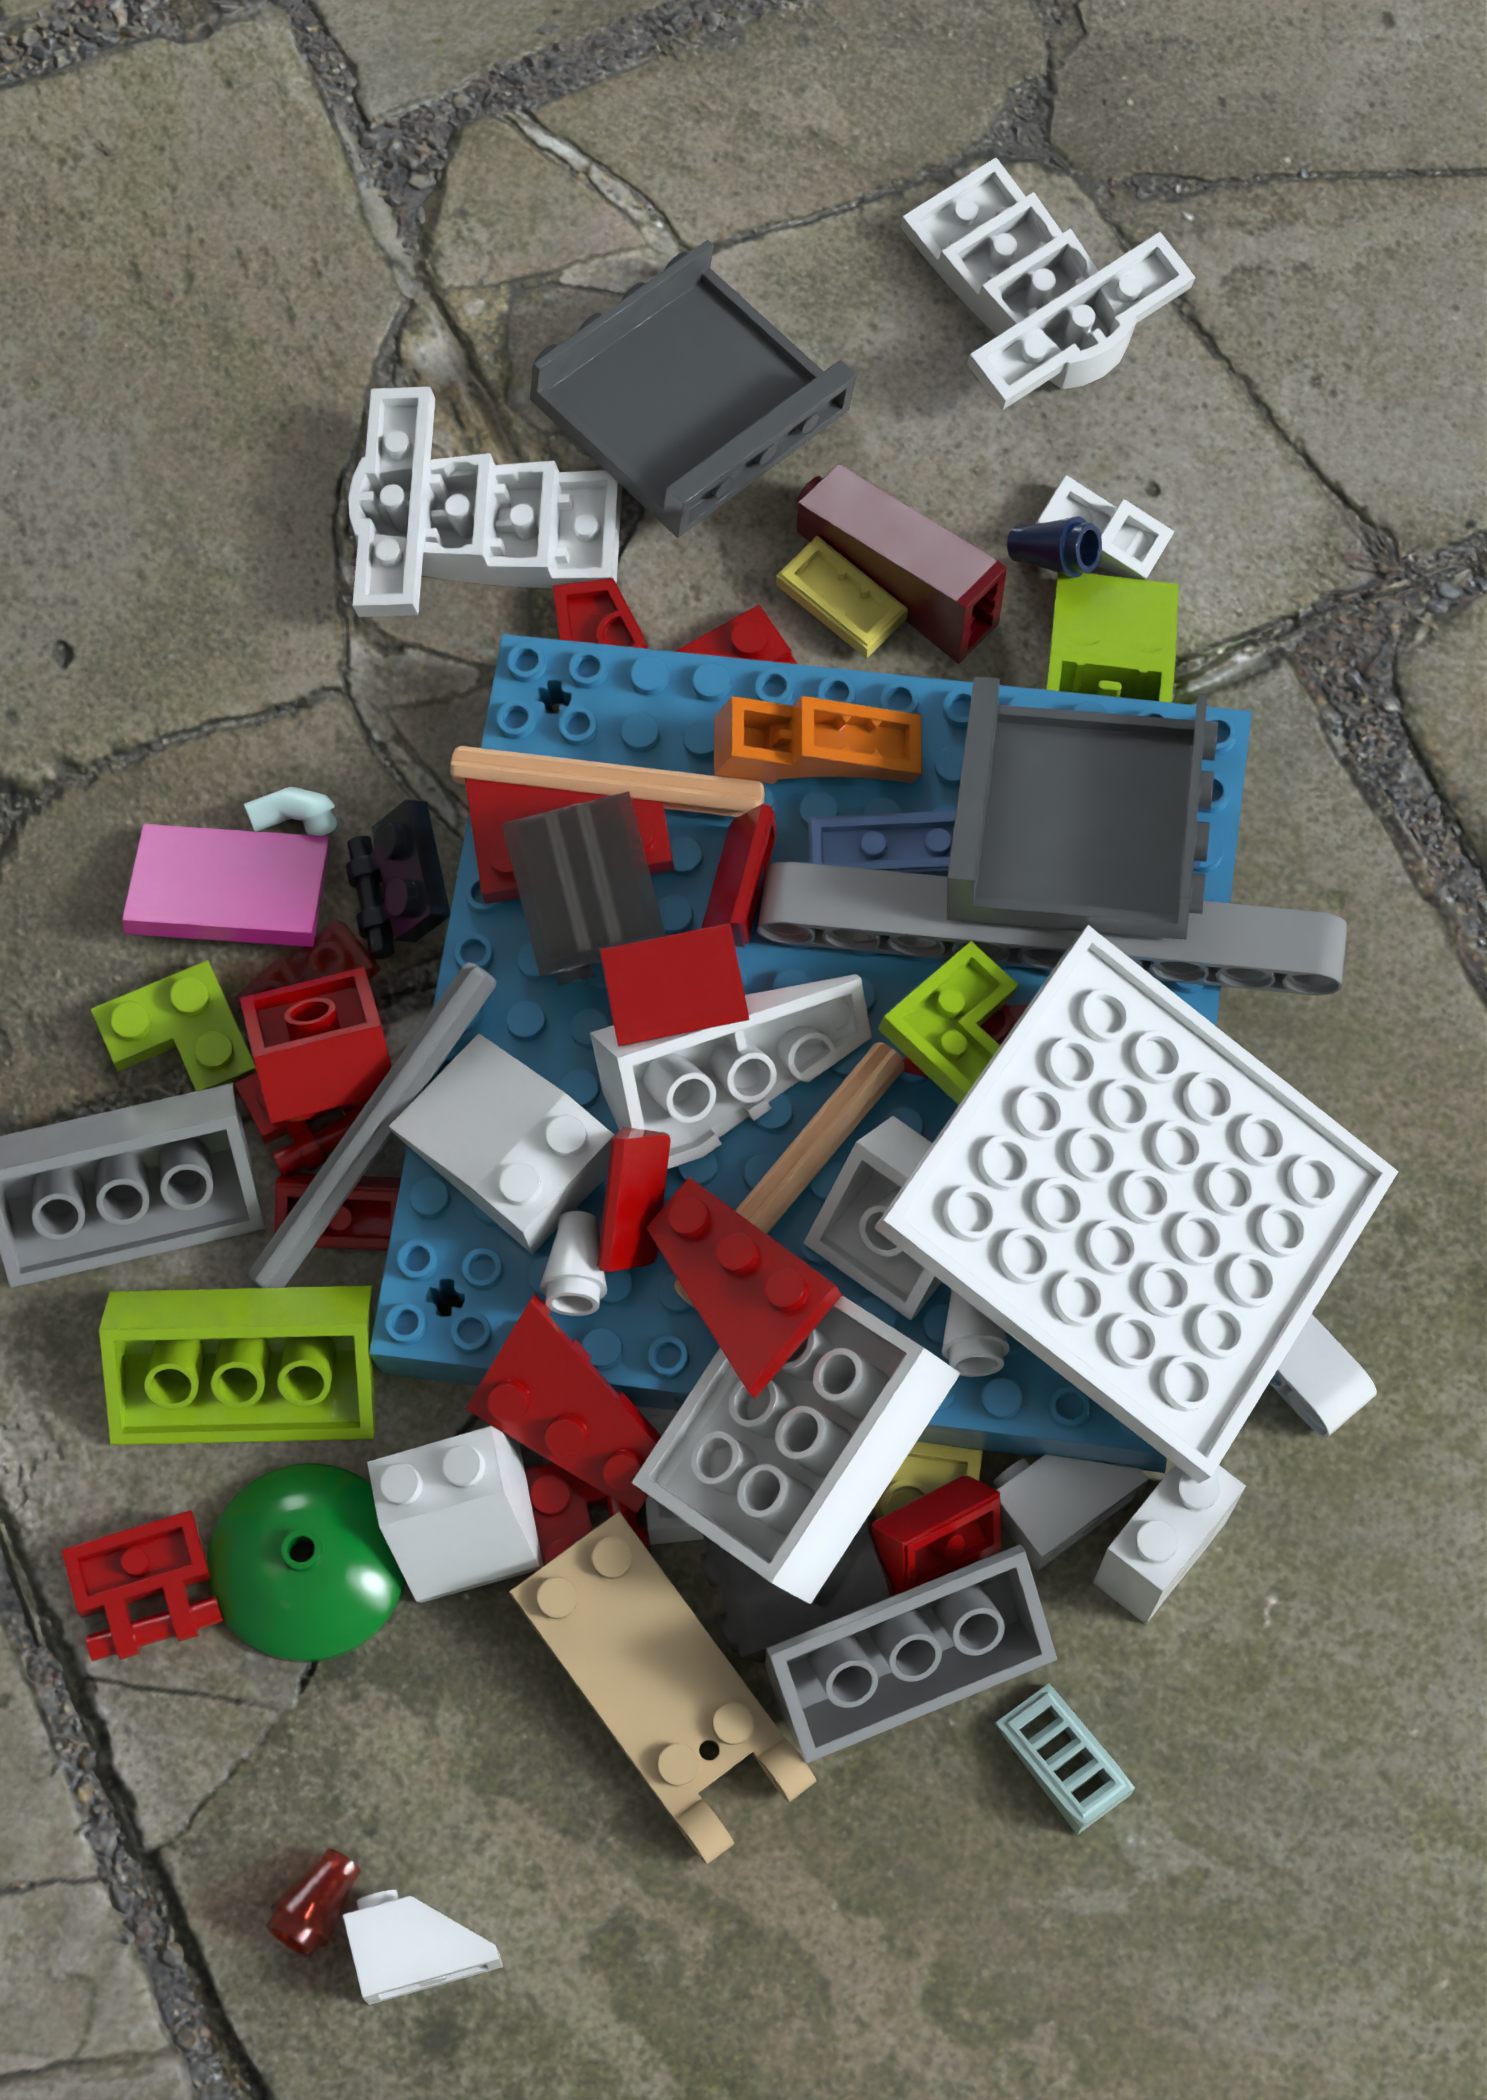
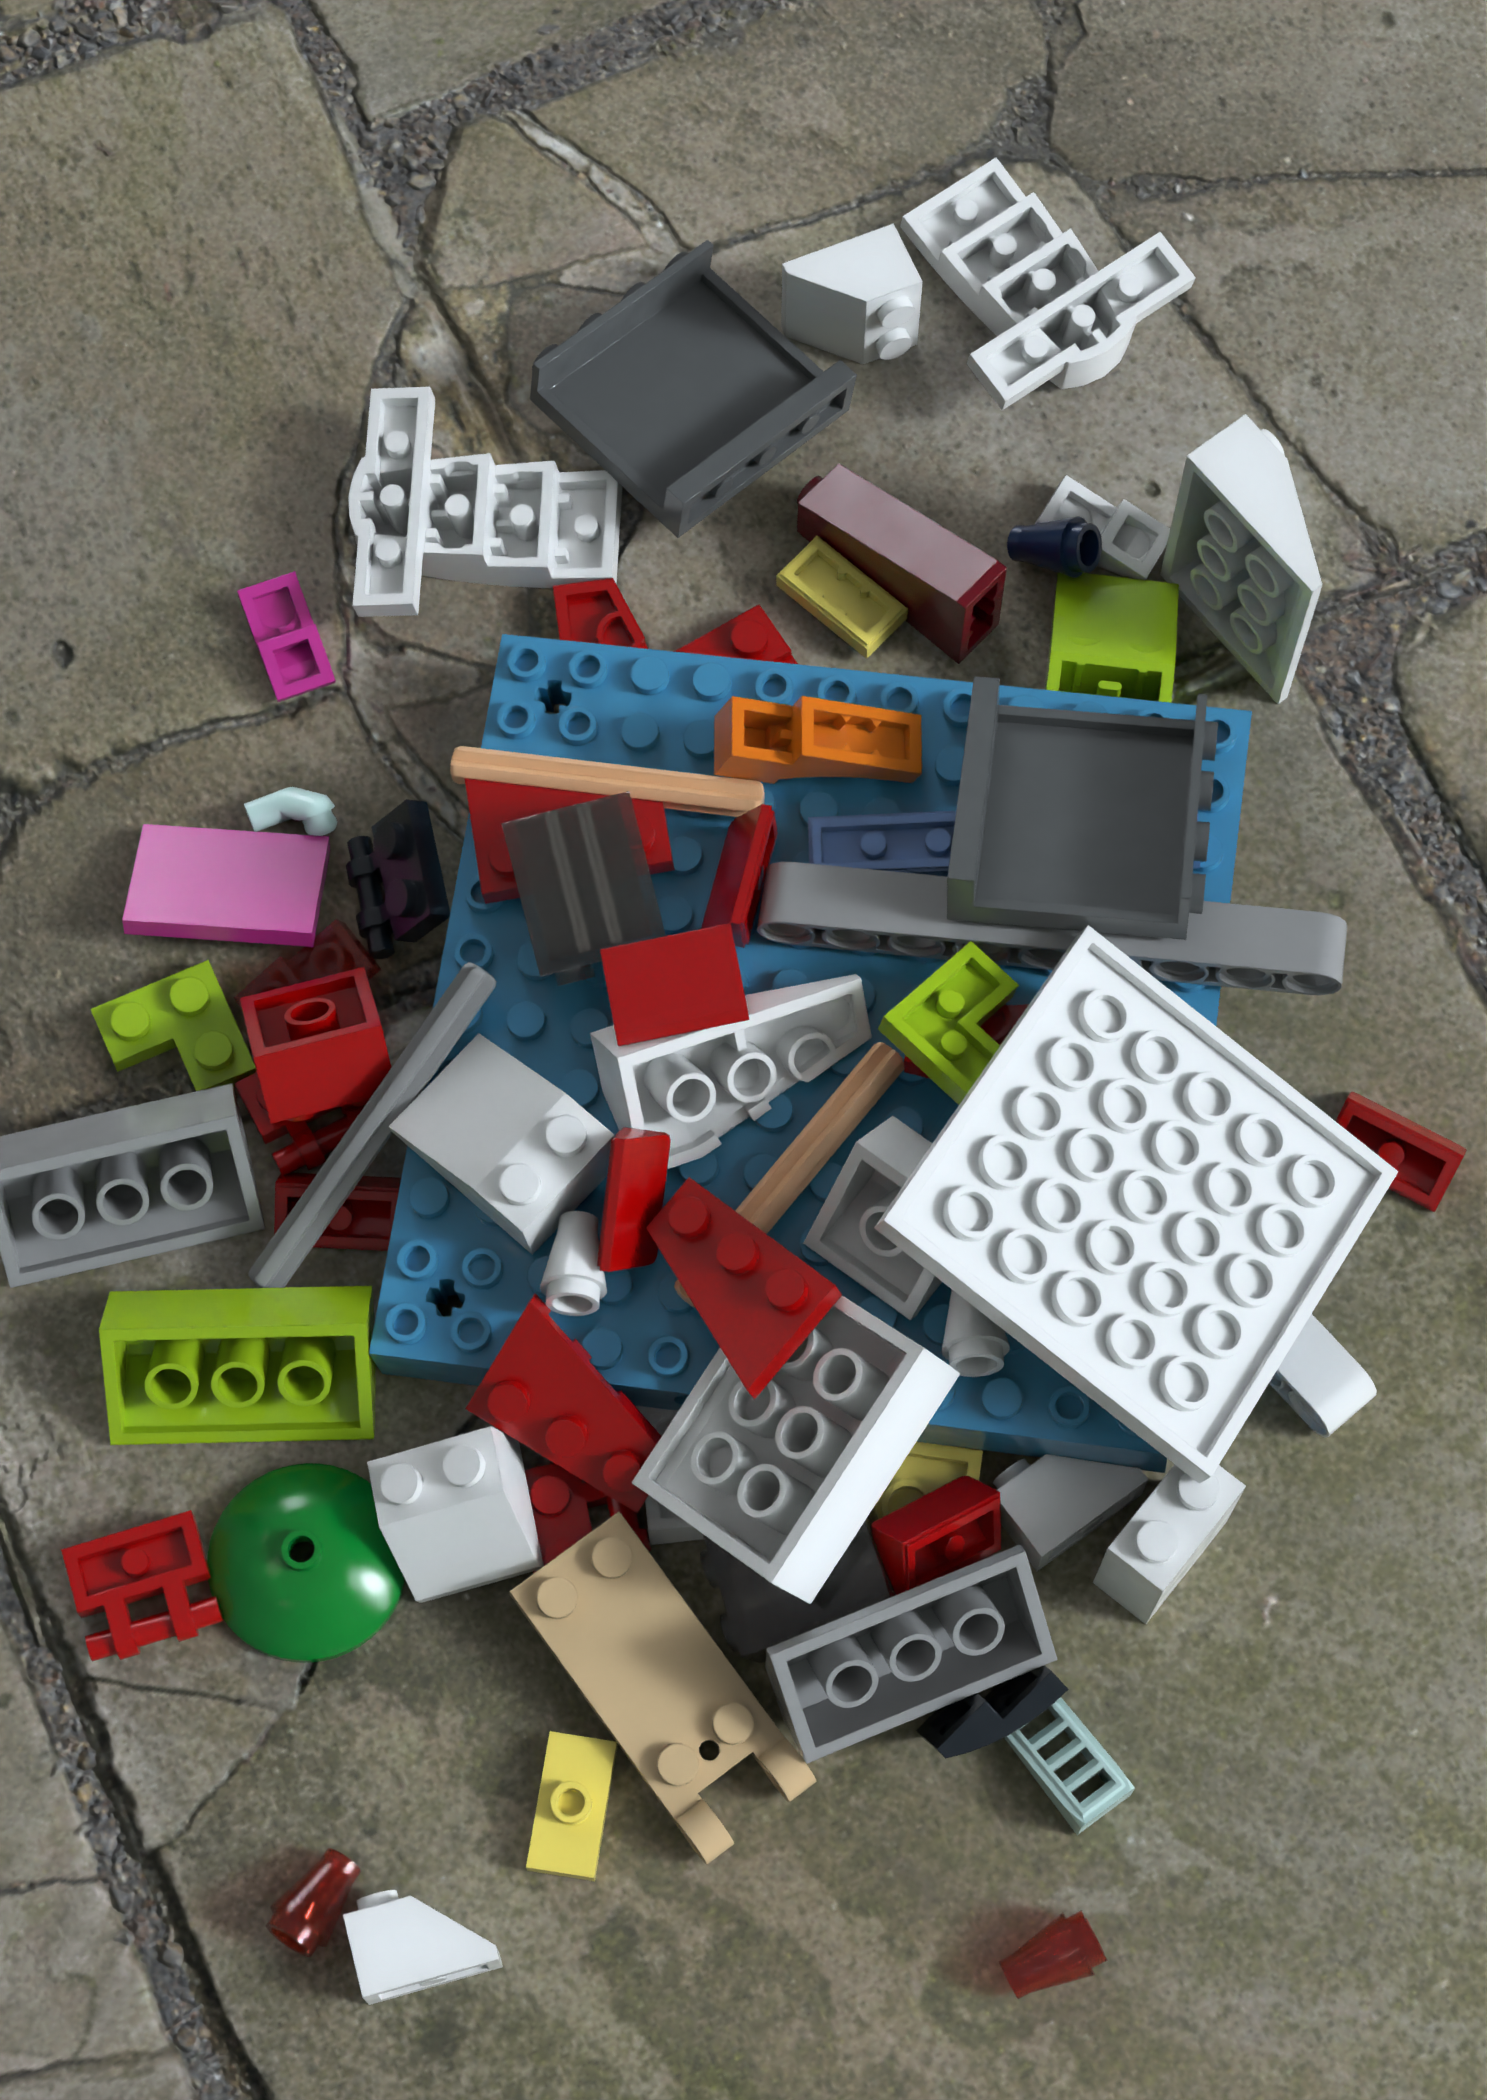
(286, 636): none -> dark pink slope
(571, 1806): none -> light yellow plate
(854, 298): none -> white slope
(980, 1721): none -> black slope
(1054, 1956): none -> clear red cone
(1245, 552): none -> white slope
(1420, 1155): none -> red slope

